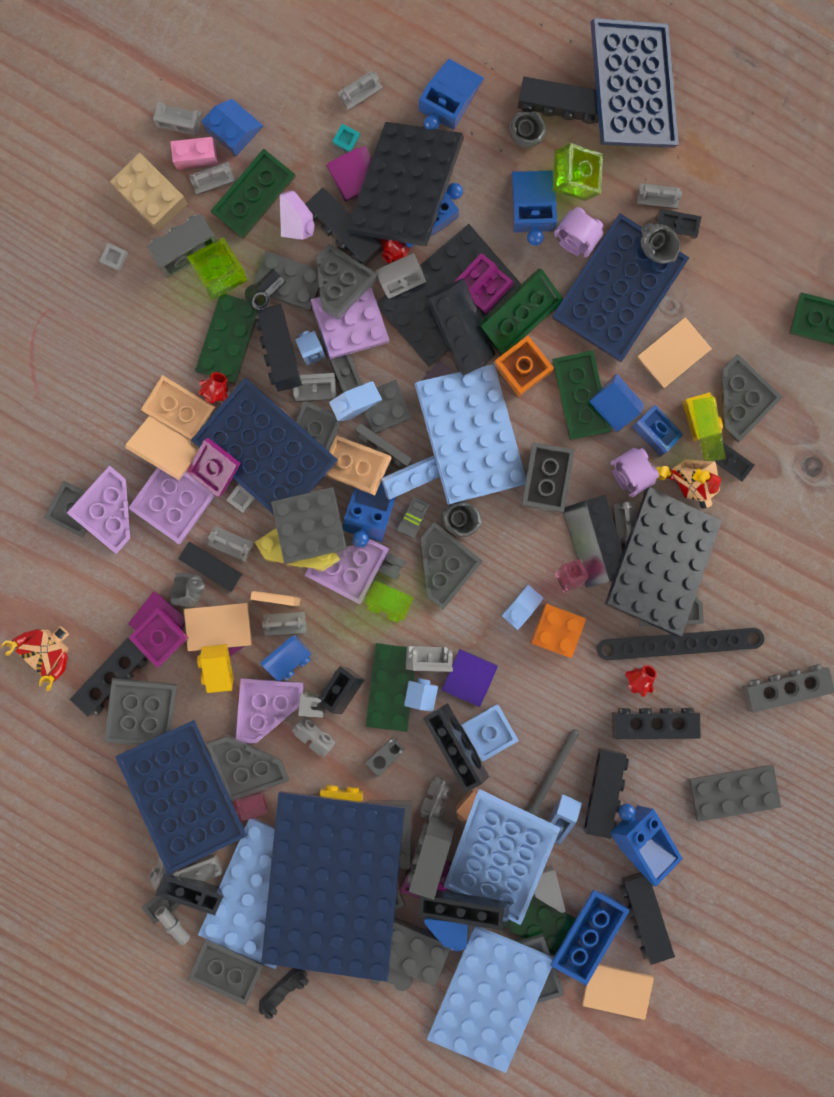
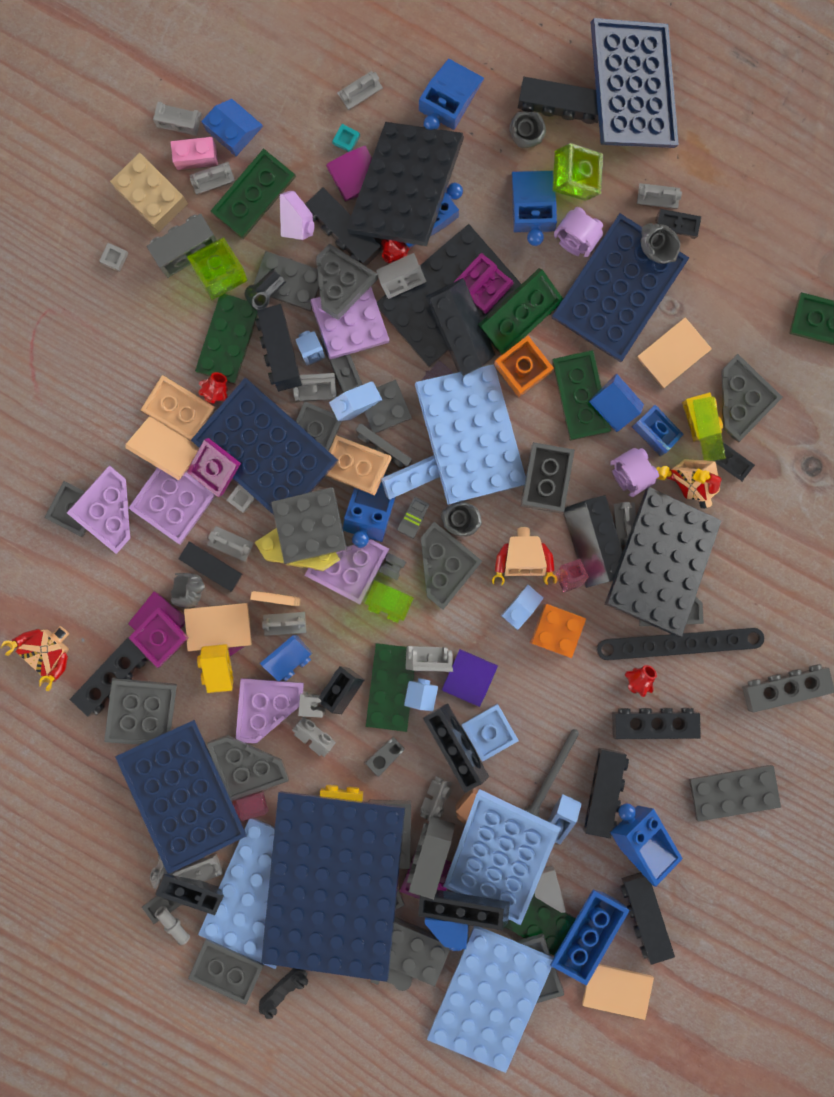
(525, 557): none -> light nougat torso

